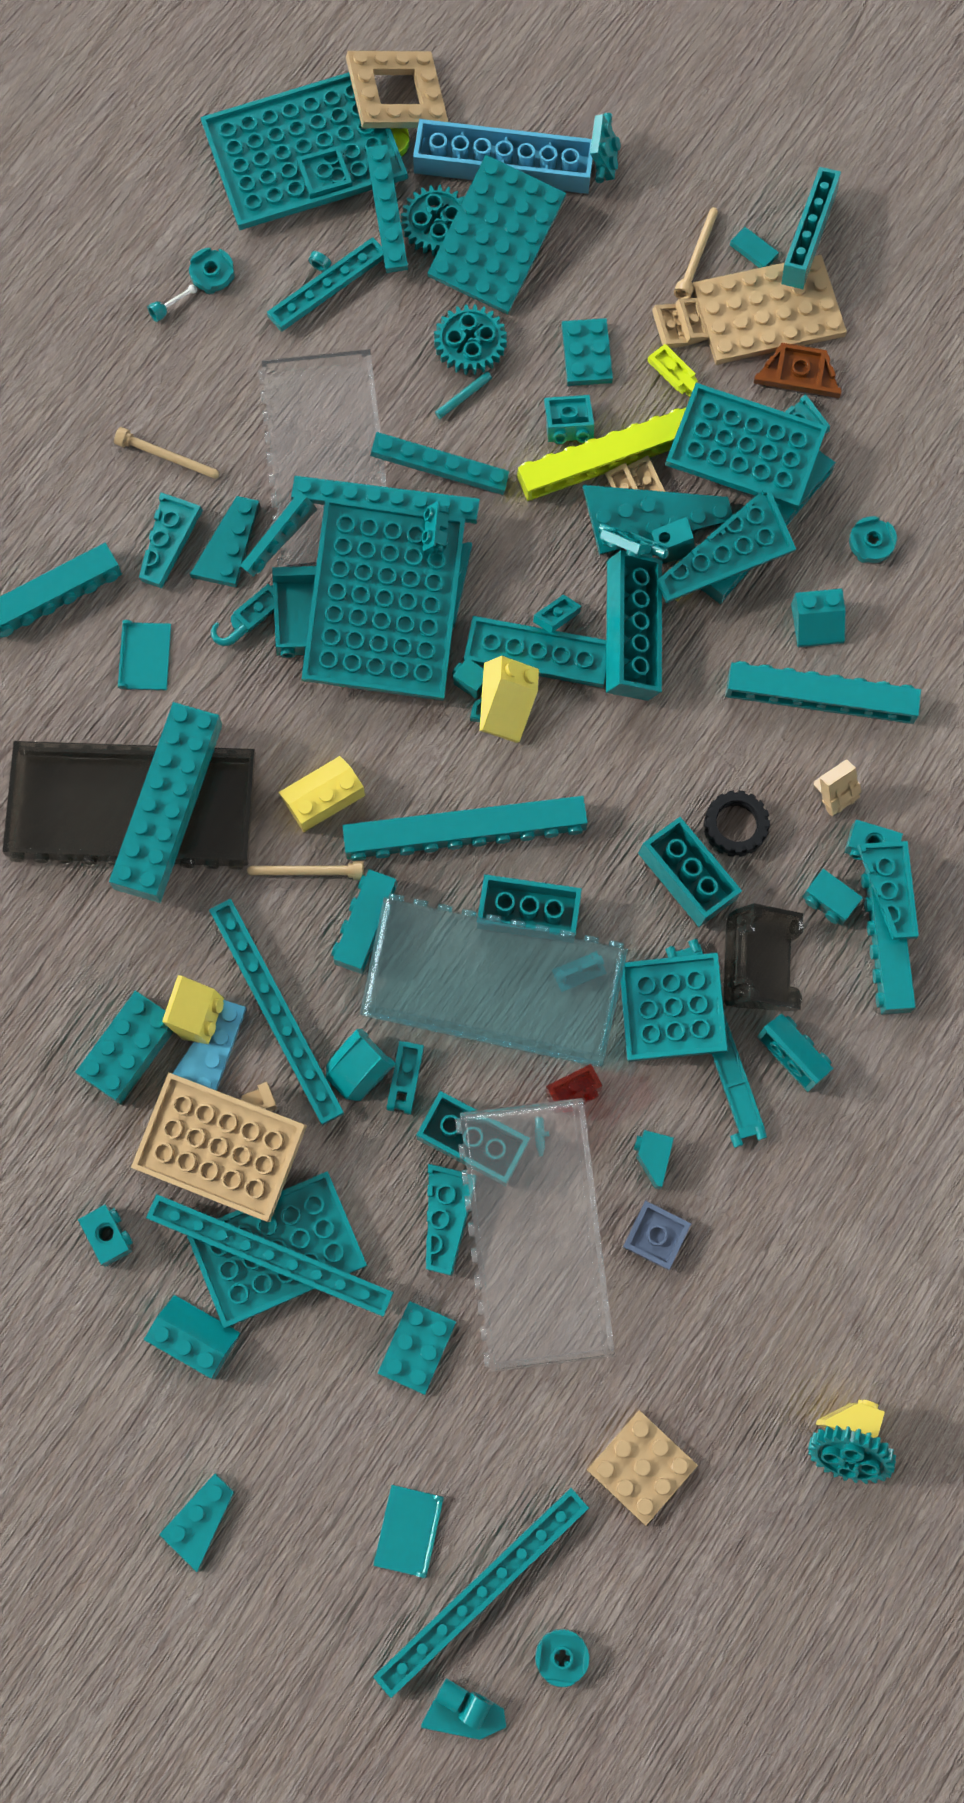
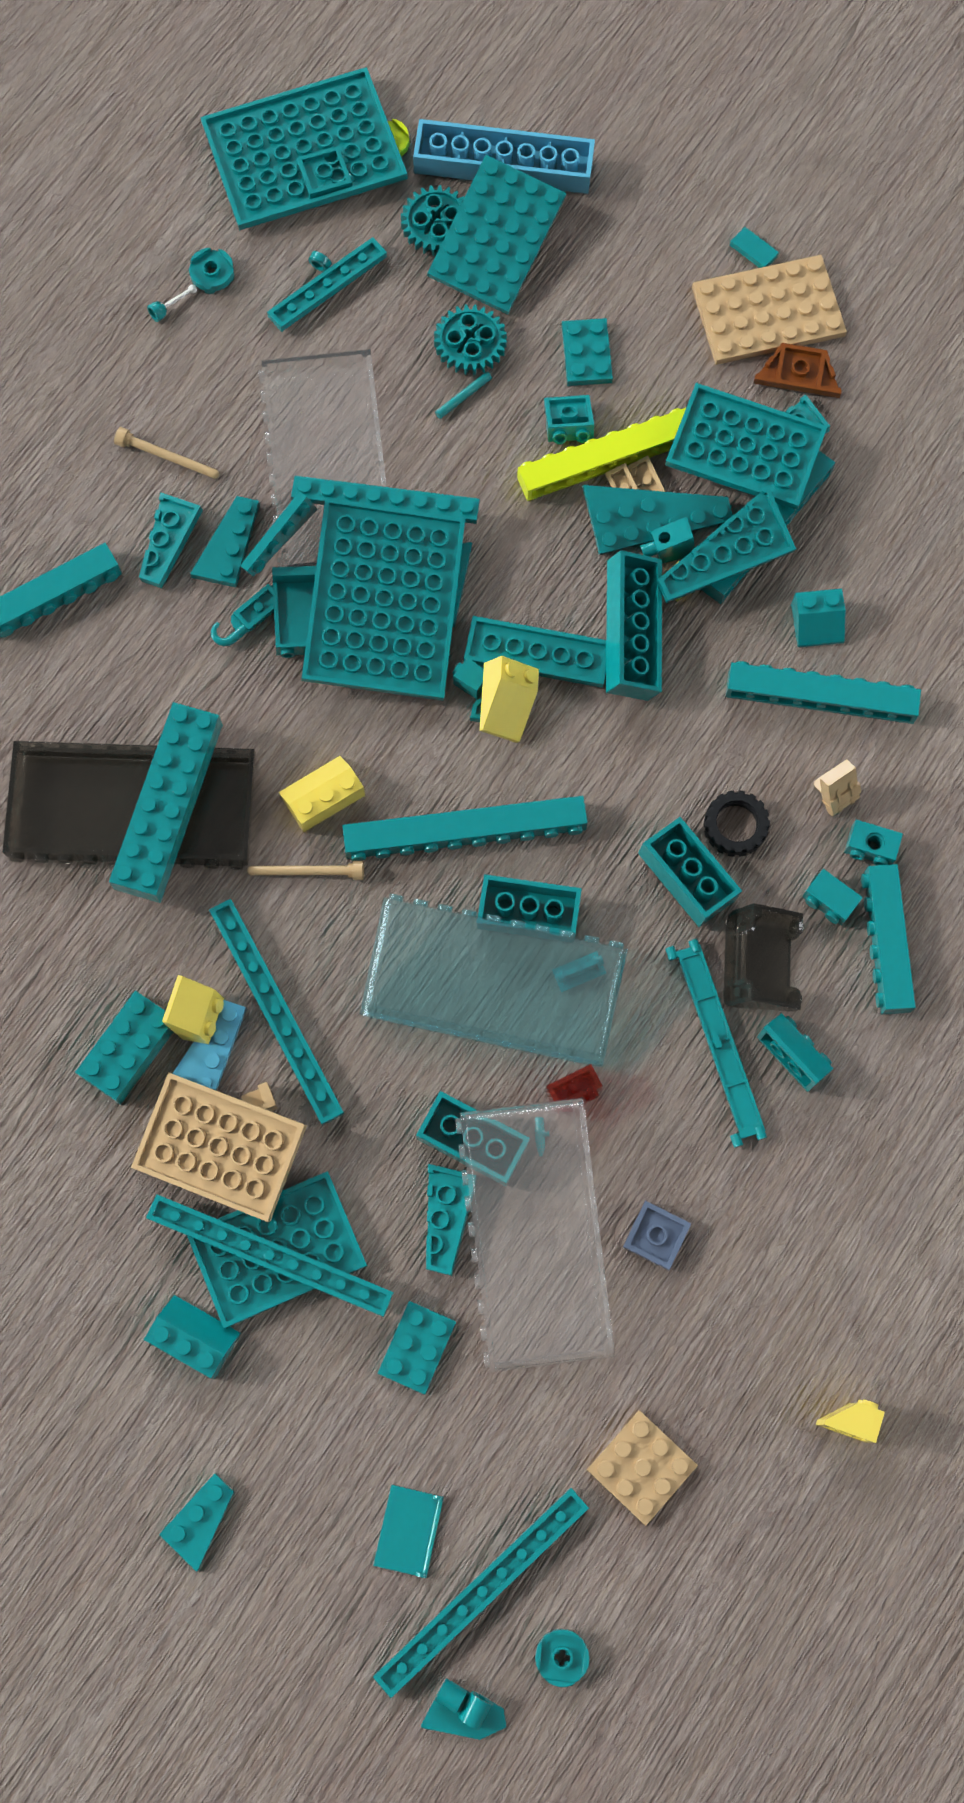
(93, 1227): teal brick -> none
(144, 656): teal piece -> none
(357, 1066): teal slope -> none
(361, 928): teal brick -> none
(372, 113): tan plate -> none
(387, 208): teal plate -> none
(405, 1076): teal plate -> none
(436, 518): teal hinge -> none
(439, 463): teal plate -> none
(557, 614): teal plate -> none
(604, 148): teal plate -> none
(634, 543): teal plate -> none
(654, 1155): teal slope -> none
(673, 370): neon yellow hinge -> none
(673, 1007): teal plate -> none
(680, 323): tan slope -> none
(685, 287): tan piece -> none
(811, 228): teal brick -> none
(852, 1454): teal gear -> none
(878, 529): teal plate -> none
(892, 883): teal wing -> none

